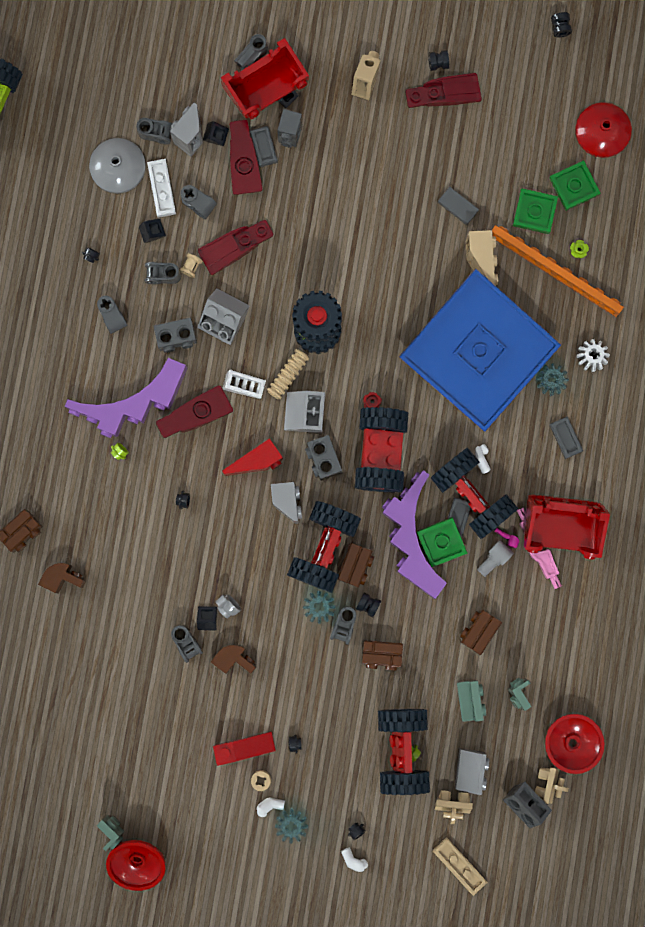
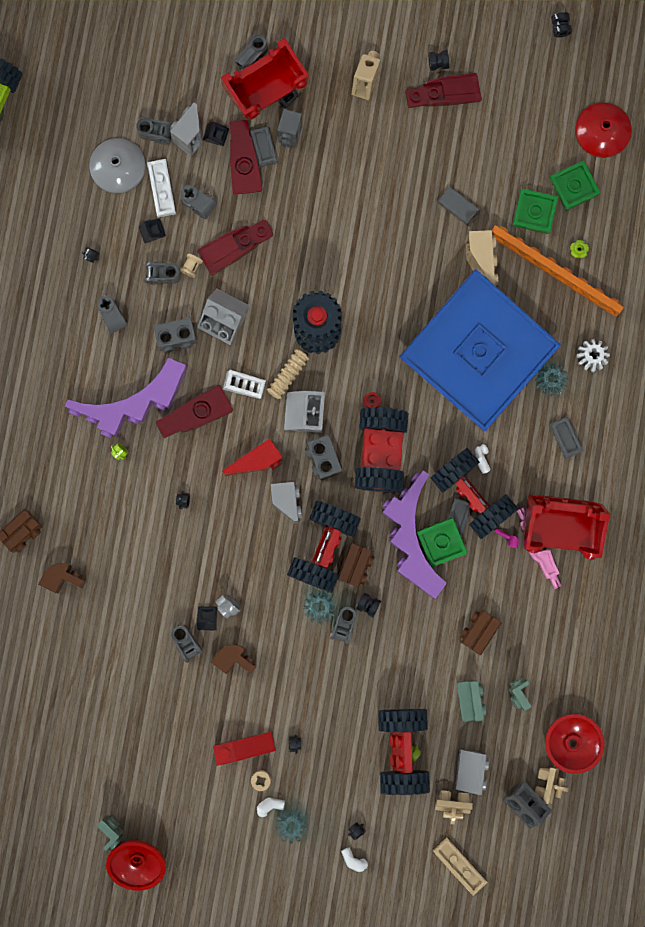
(383, 654): reddish brown brick -> none
(497, 555): light grey pin -> none

